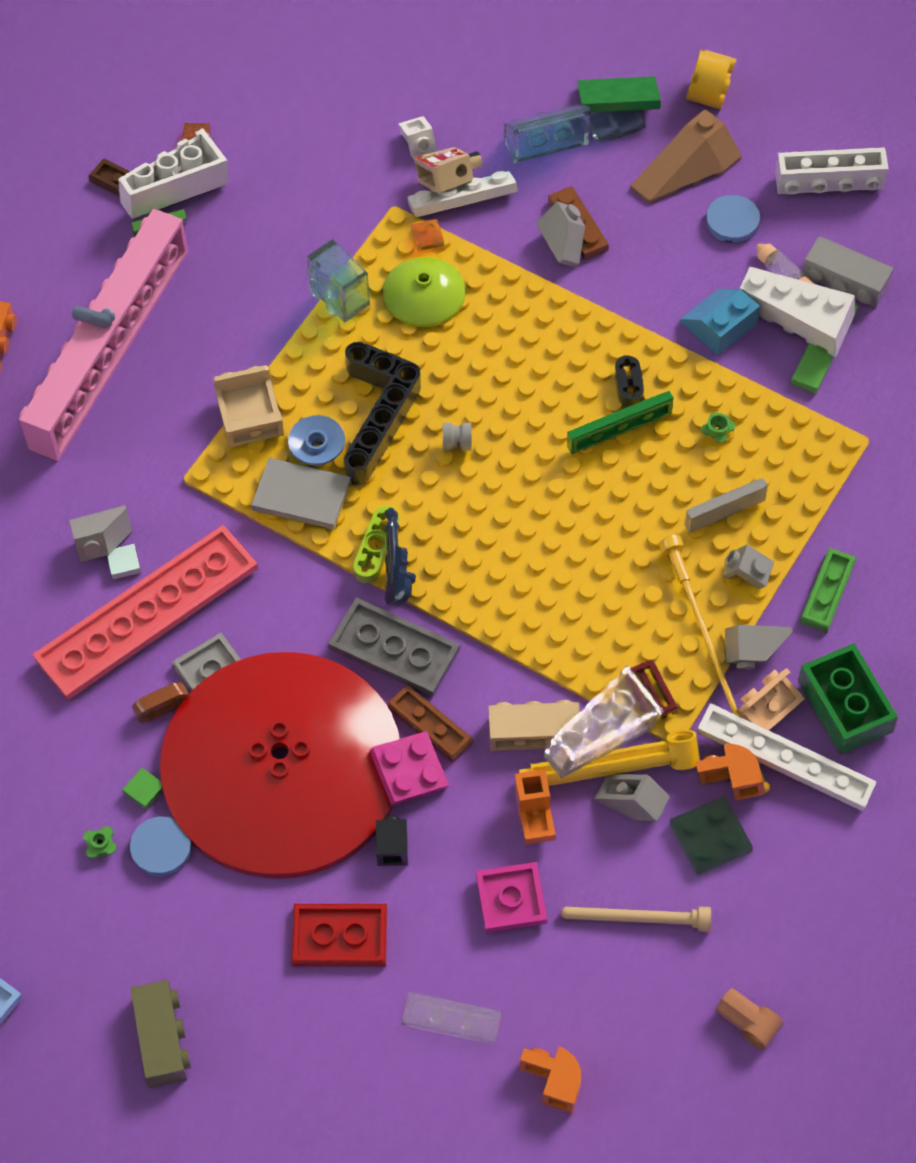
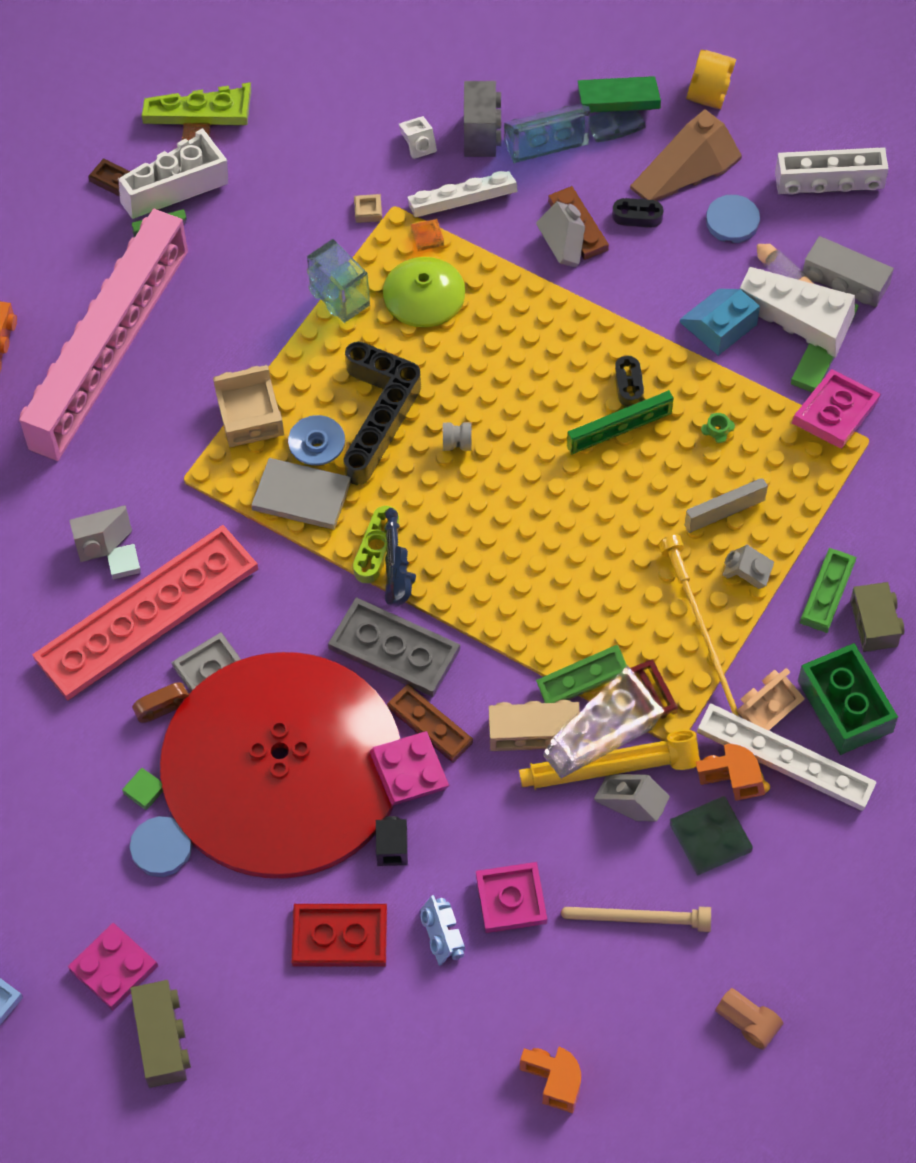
(101, 319): sand blue arm -> none
(106, 848): bright green plate -> none
(112, 966): none -> dark pink plate
(217, 108): none -> lime wing
(368, 208): none -> tan tile
(436, 917): none -> light blue hinge
(446, 168): tan torso -> none
(452, 1018): clear tile -> none
(481, 118): none -> flat silver brick
(534, 807): orange brick -> none
(582, 675): none -> bright green tile
(637, 212): none -> black beam
(753, 644): light grey slope -> none
(836, 408): none -> dark pink plate
(876, 616): none -> olive brick

